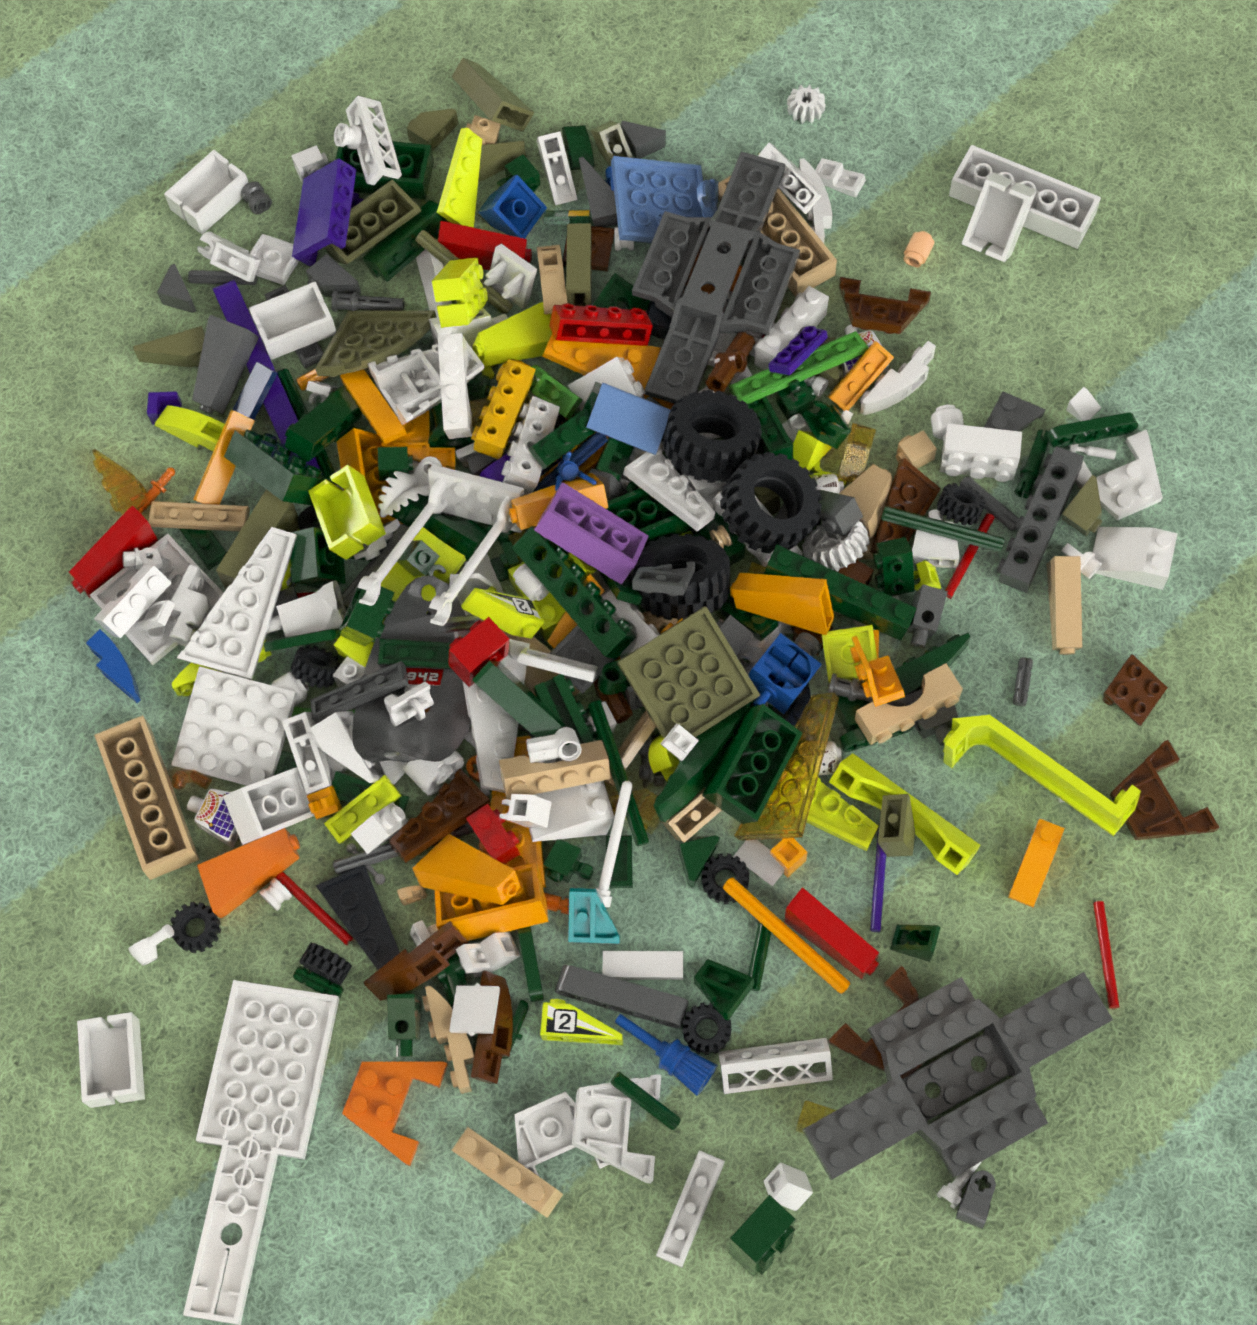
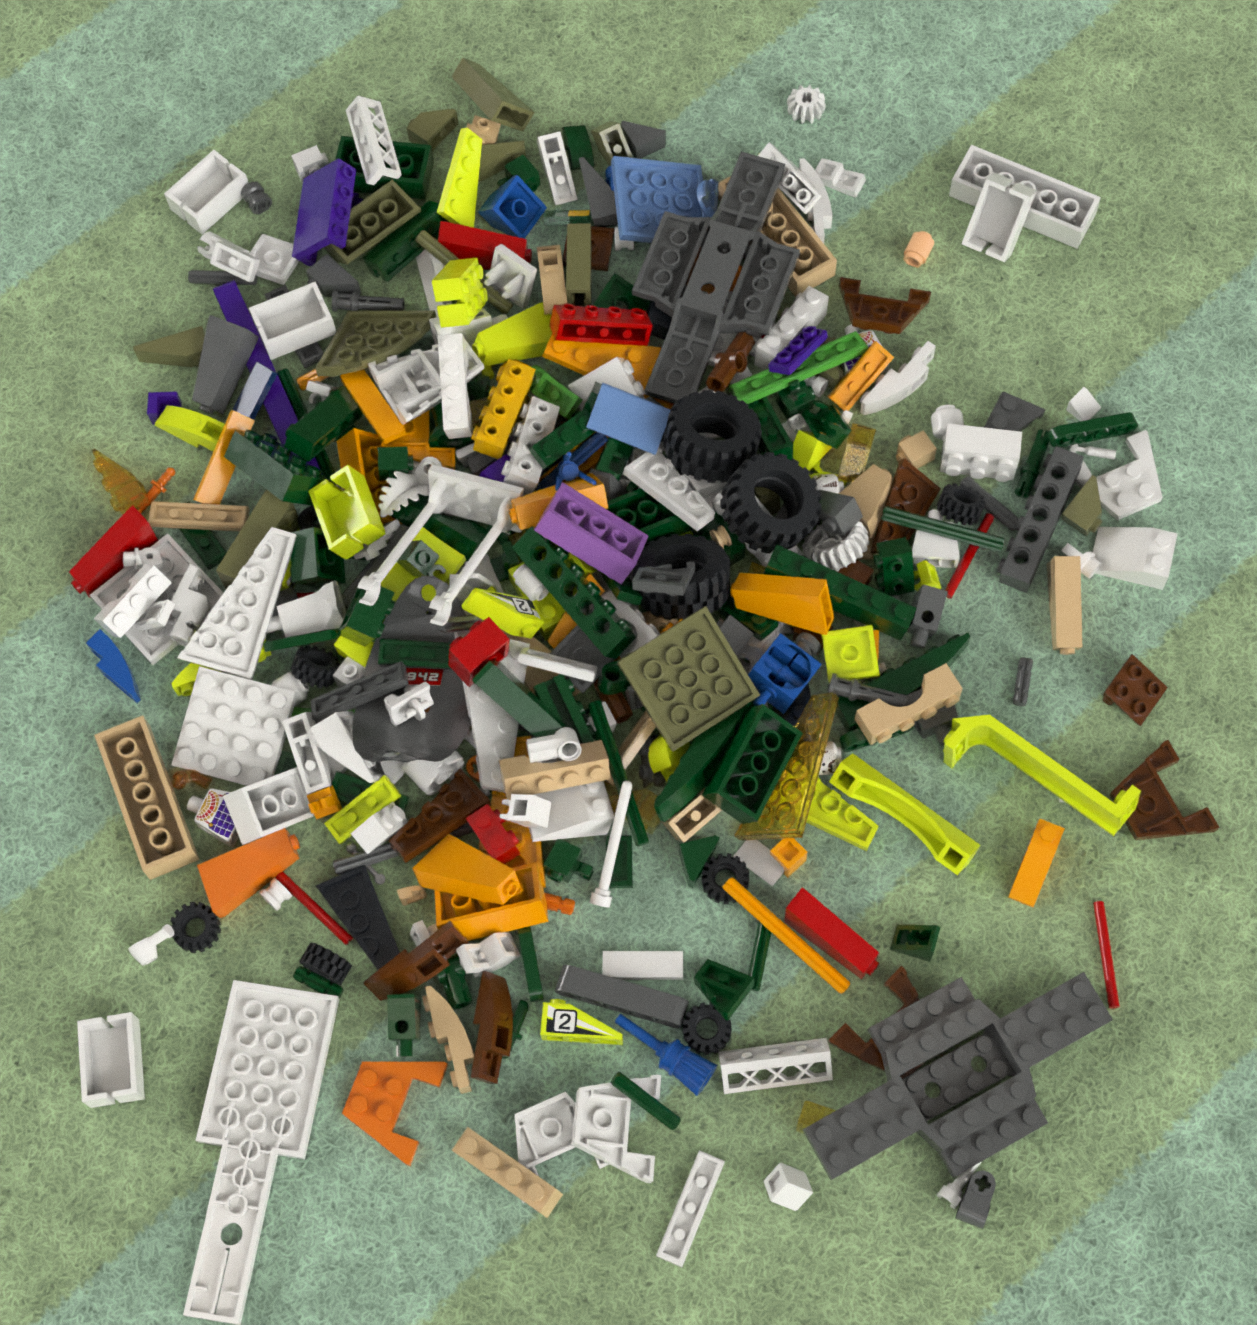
(174, 292): dark grey slope -> none
(347, 136): white wheel -> none
(474, 1009): white piece -> none
(589, 918): teal wing -> none
(679, 742): white tile -> none
(761, 1235): dark green brick -> none
(878, 889): dark purple bar -> none
(879, 676): light orange bracket -> none
(896, 826): olive slope -> none

